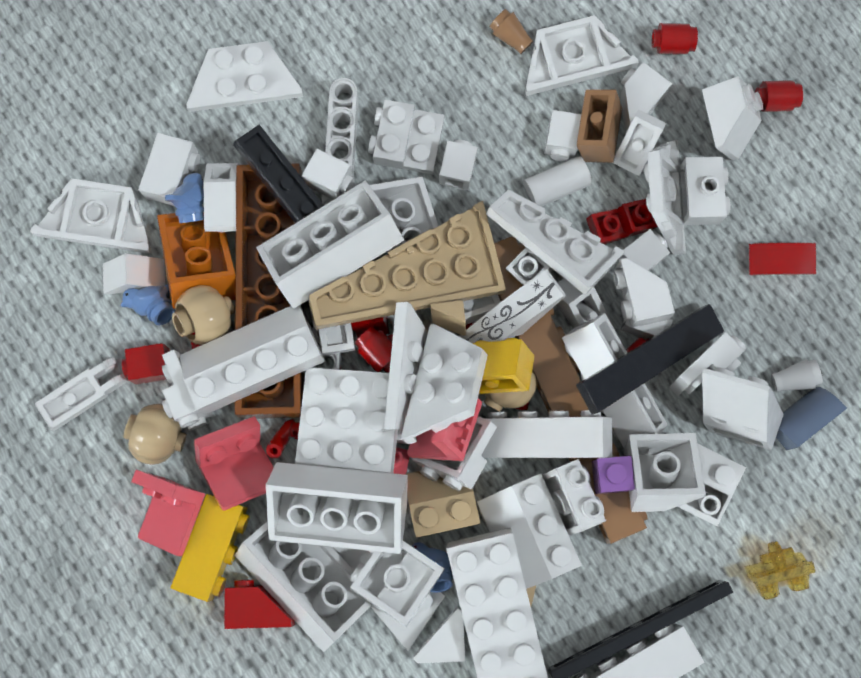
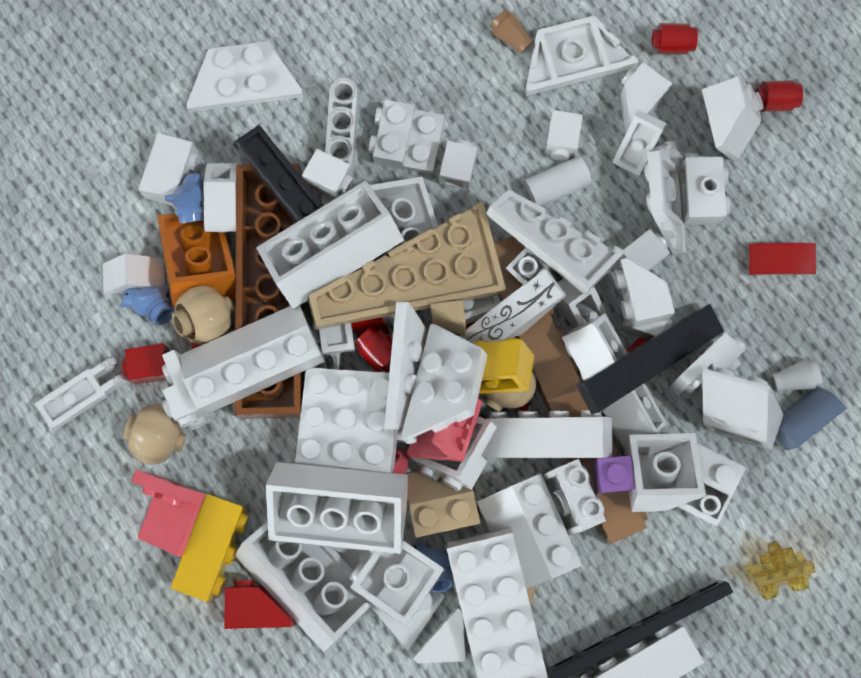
(96, 216): white wing -> none
(234, 463): coral bracket -> none
(282, 438): red arm -> none
(599, 126): medium nougat brick -> none
(621, 223): red slope -> none

